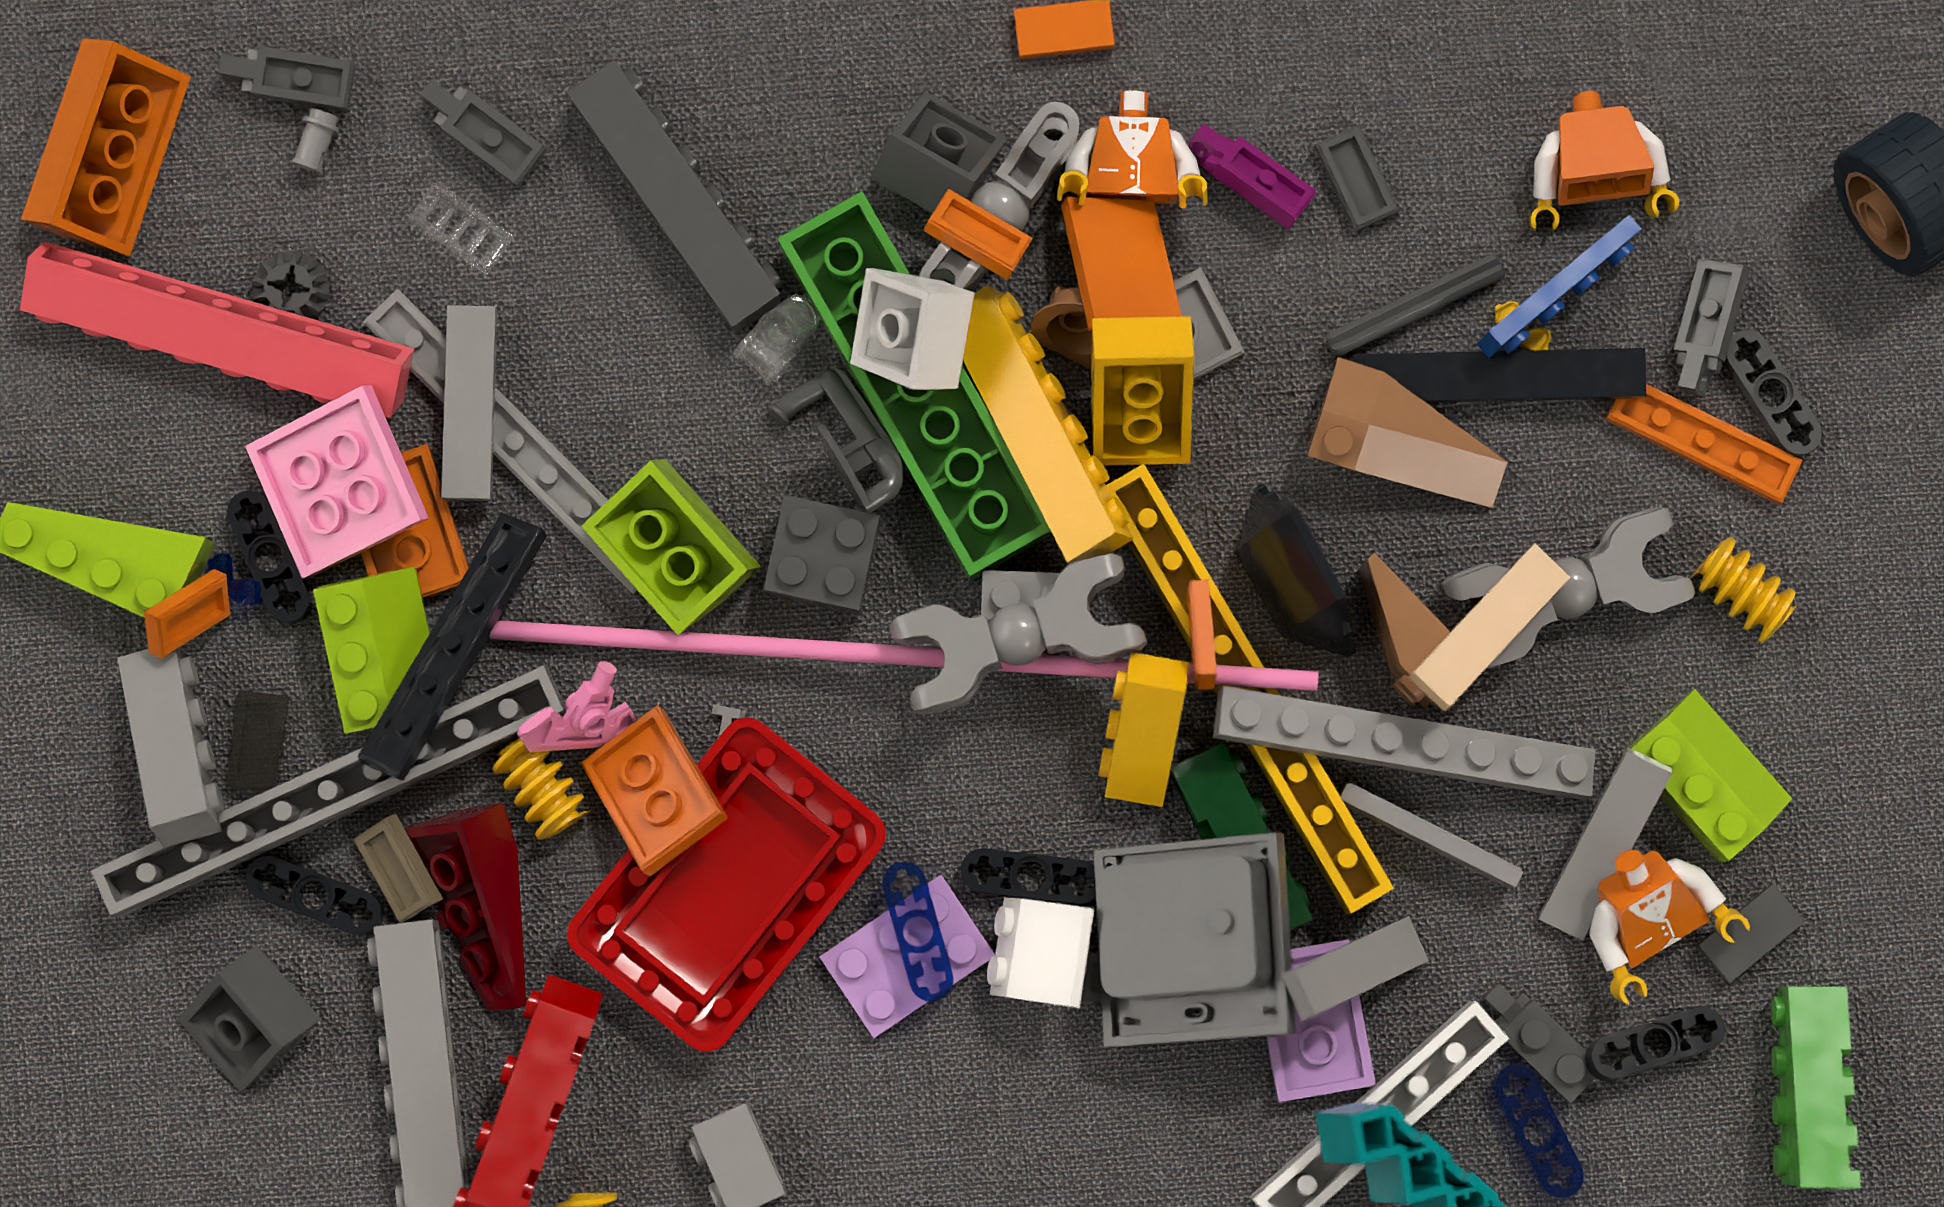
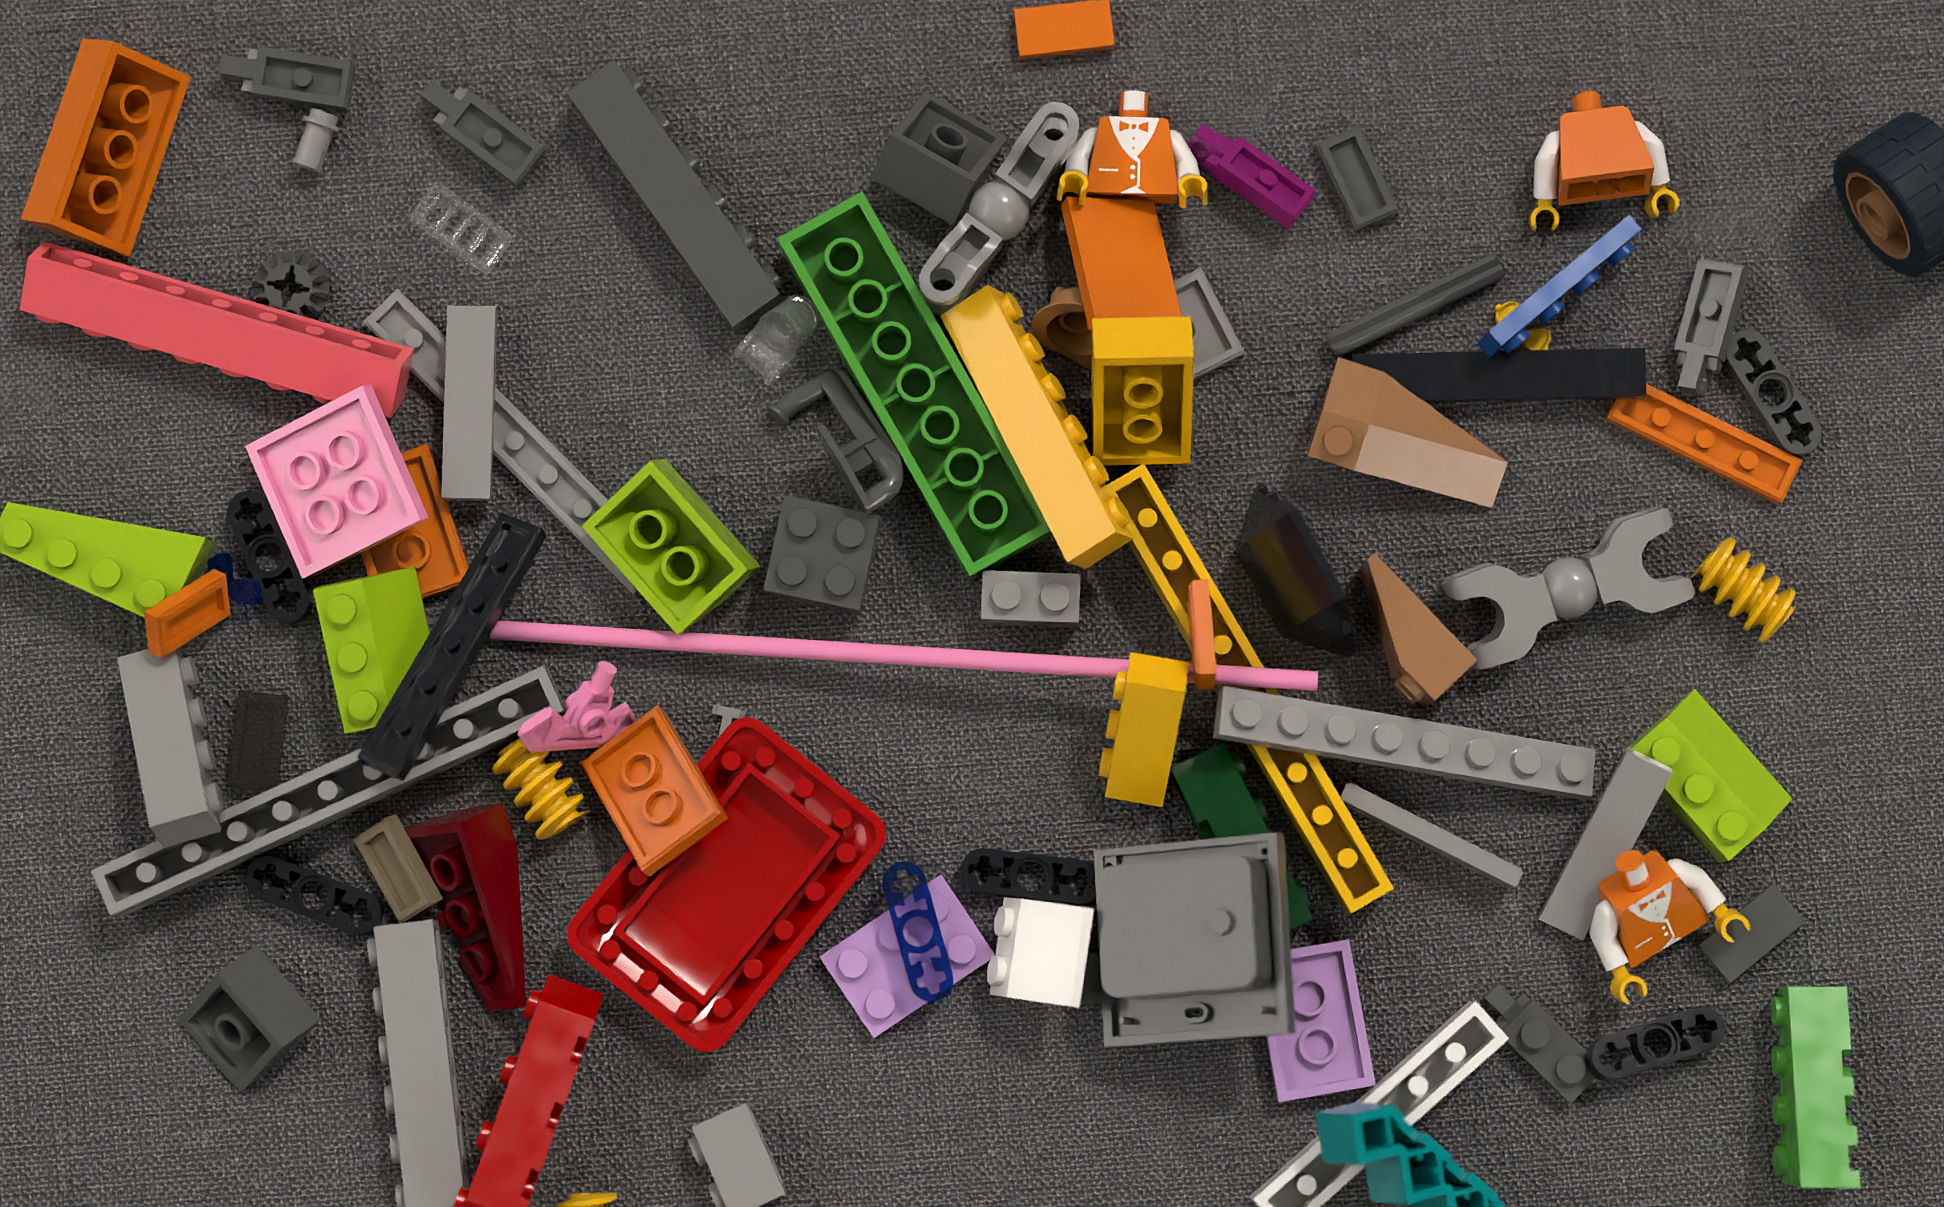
(912, 329): white slope -> none
(977, 234): orange tile -> none
(1017, 634): light grey piece -> none
(1354, 968): light grey tile -> none
(1489, 627): tan tile -> none
(1543, 1168): clear blue beam -> none

